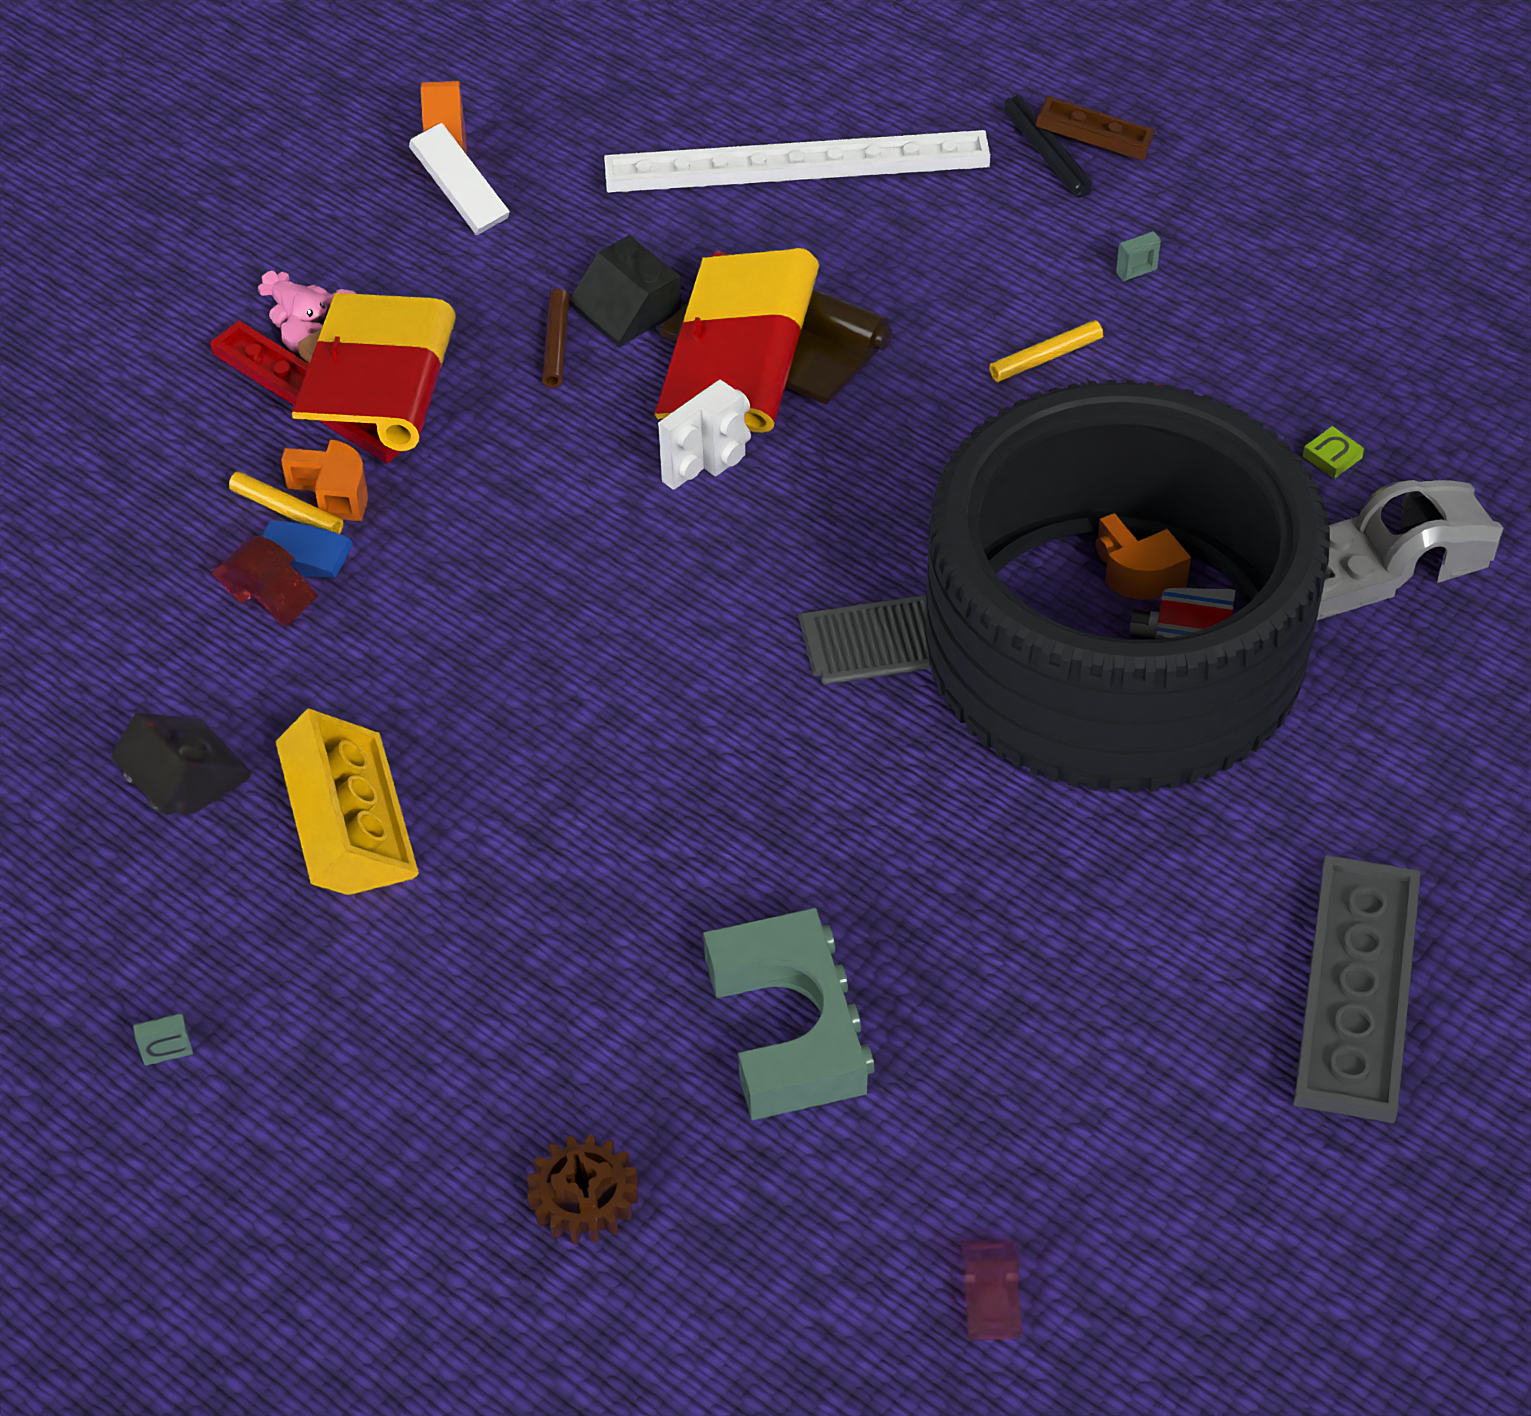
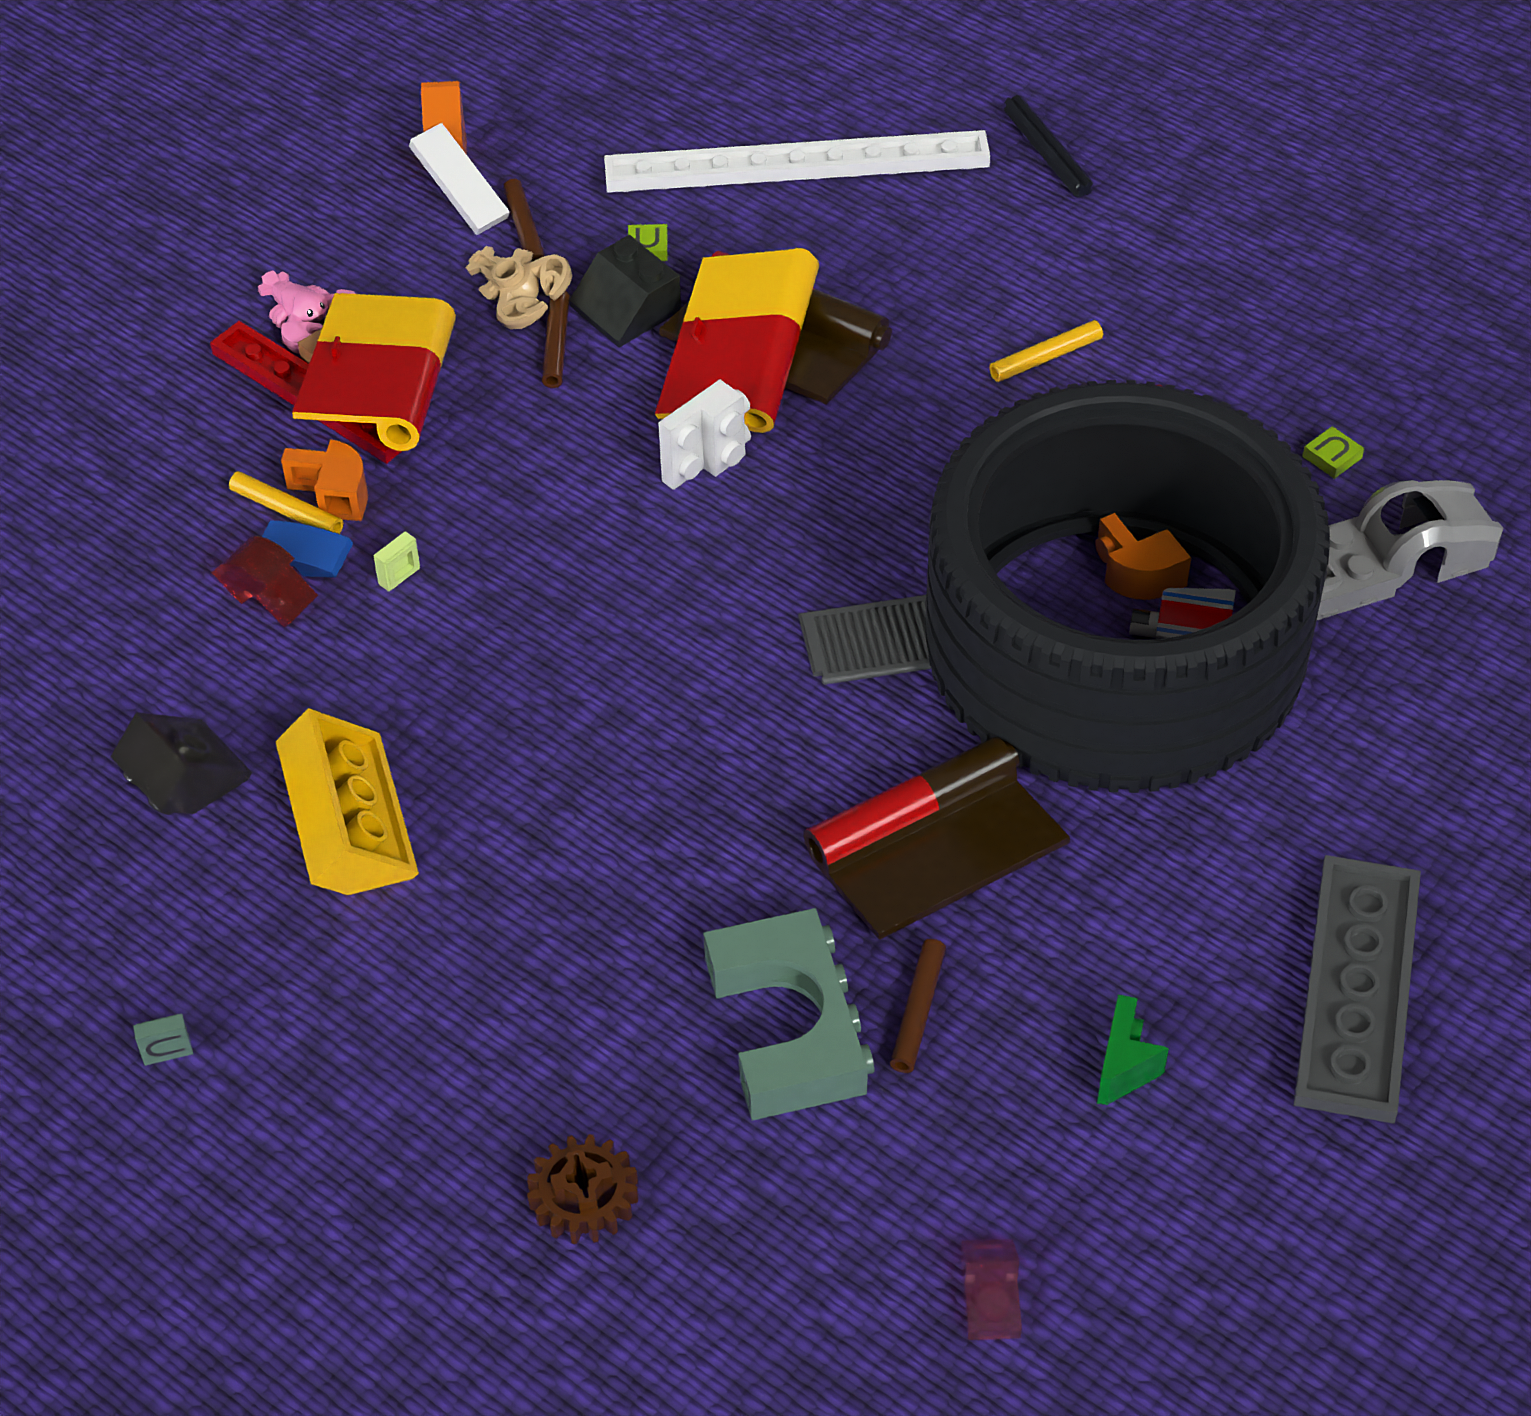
(397, 561): none -> yellowish green tile
(517, 283): none -> tan animal
(523, 218): none -> reddish brown piece
(652, 237): none -> lime tile
(918, 1006): none -> reddish brown piece
(934, 838): none -> dark brown door
(1095, 128): reddish brown tile -> none
(1127, 1060): none -> green slope
(1138, 256): sand green tile -> none

